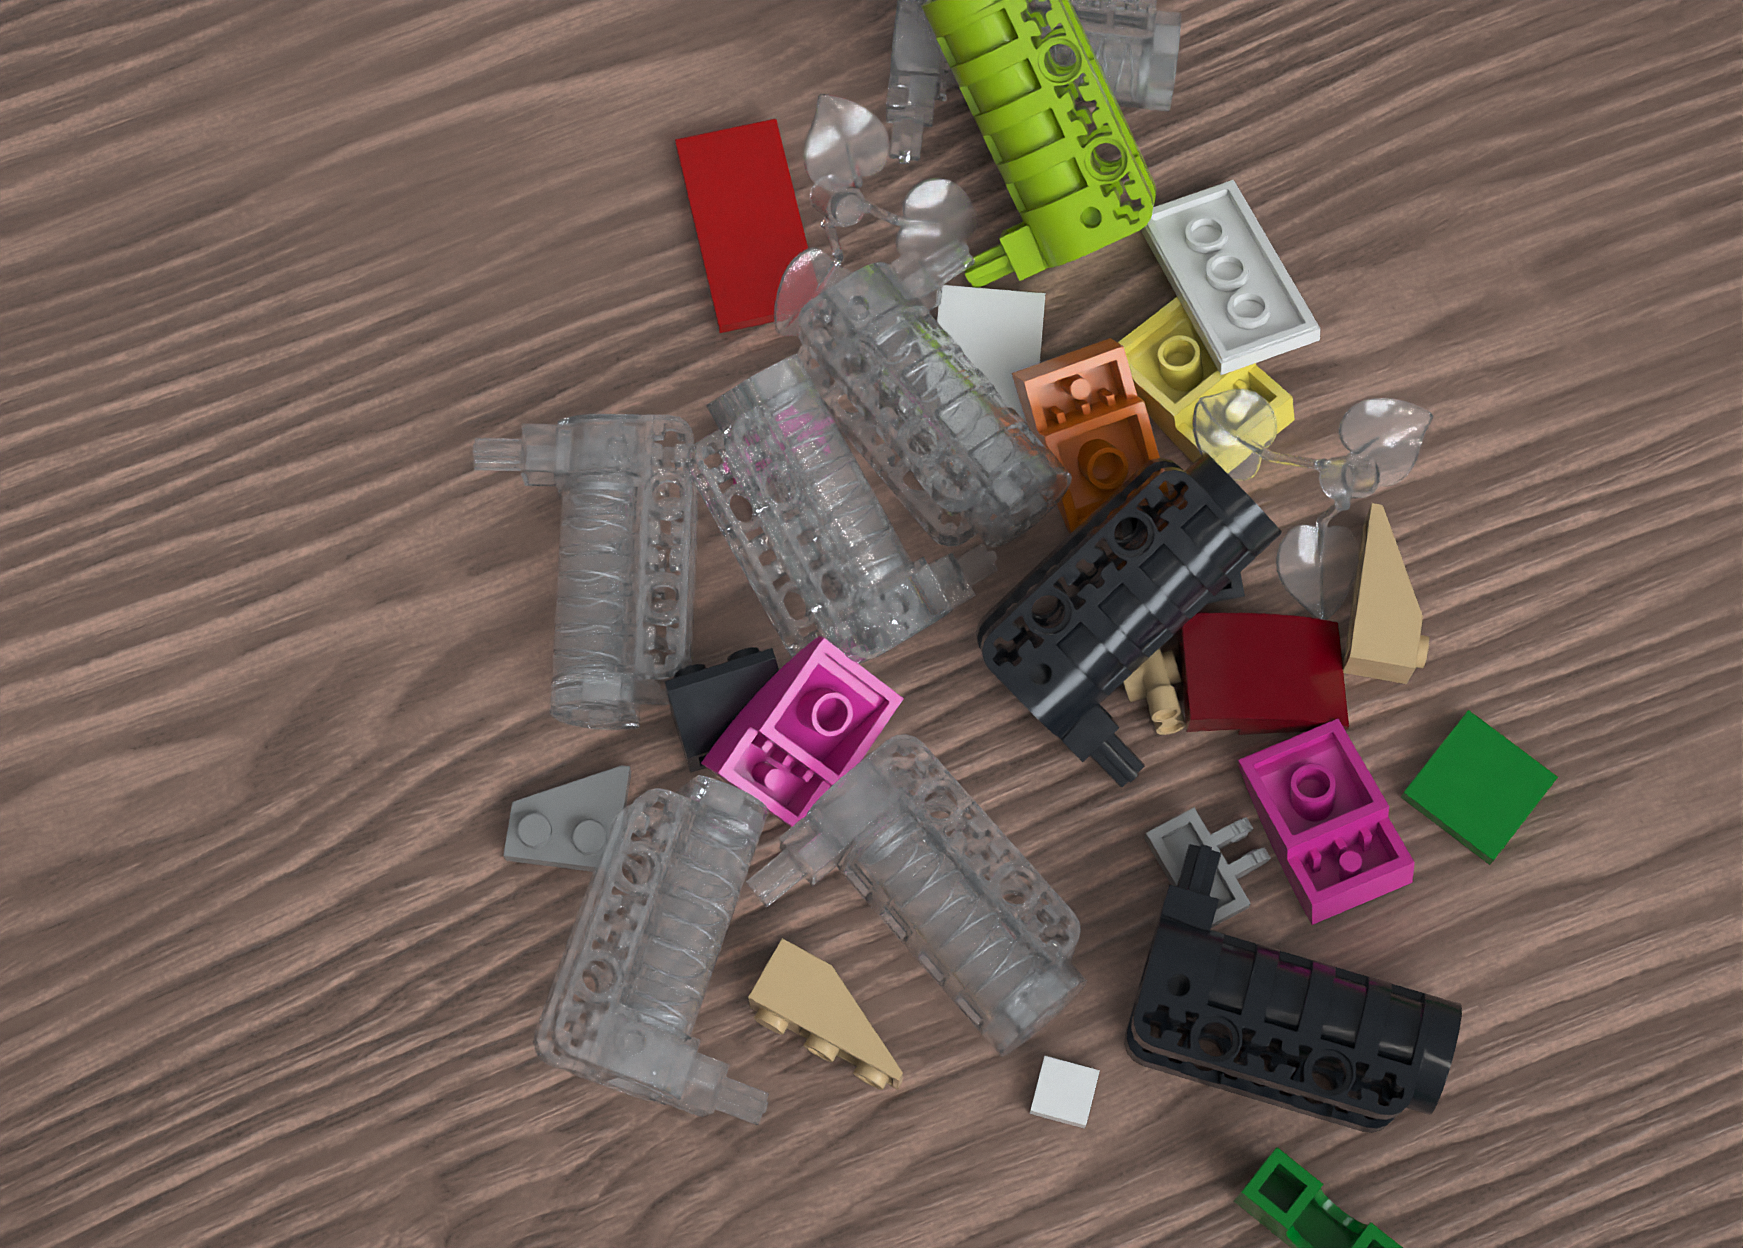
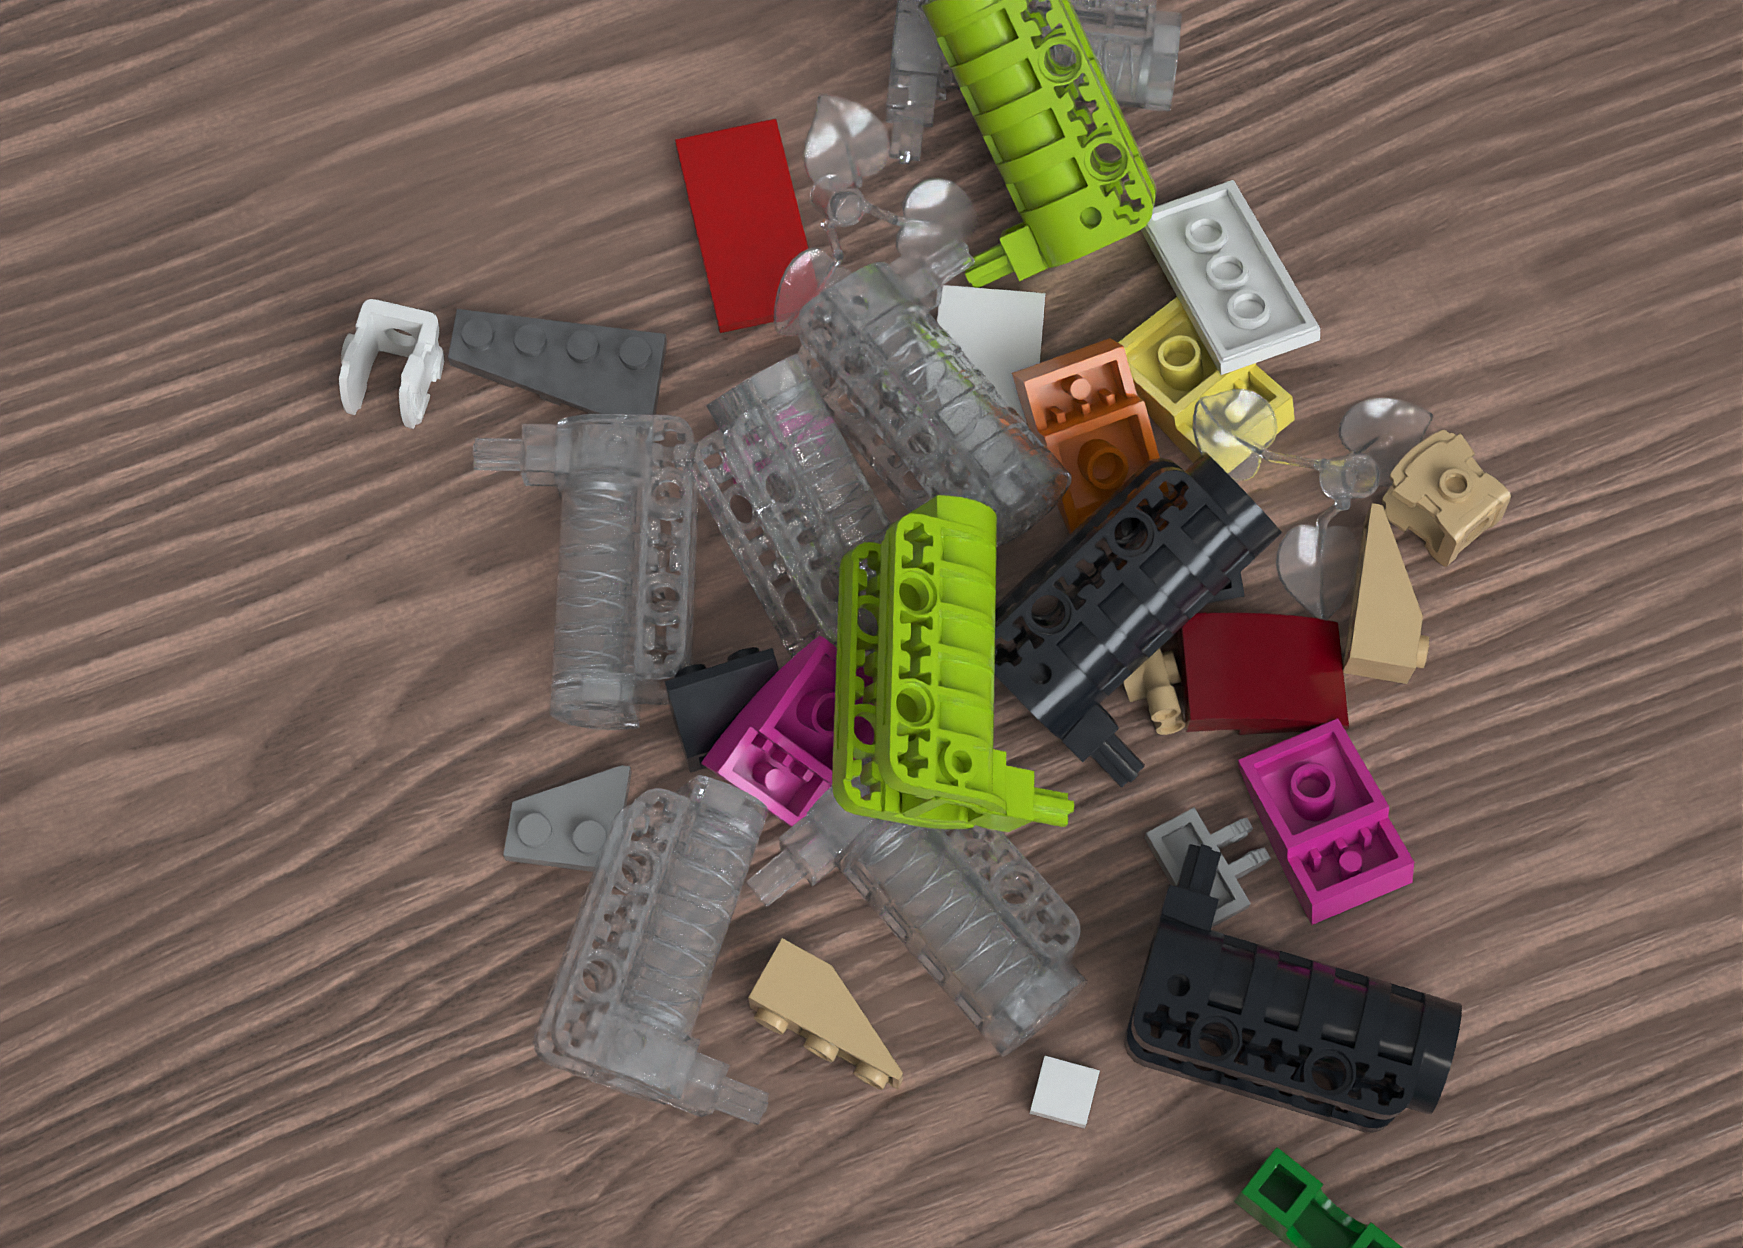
(377, 333): none -> white piece
(563, 361): none -> flat silver wing
(929, 679): none -> lime piece
(1444, 495): none -> tan piece
(1479, 787): green tile -> none

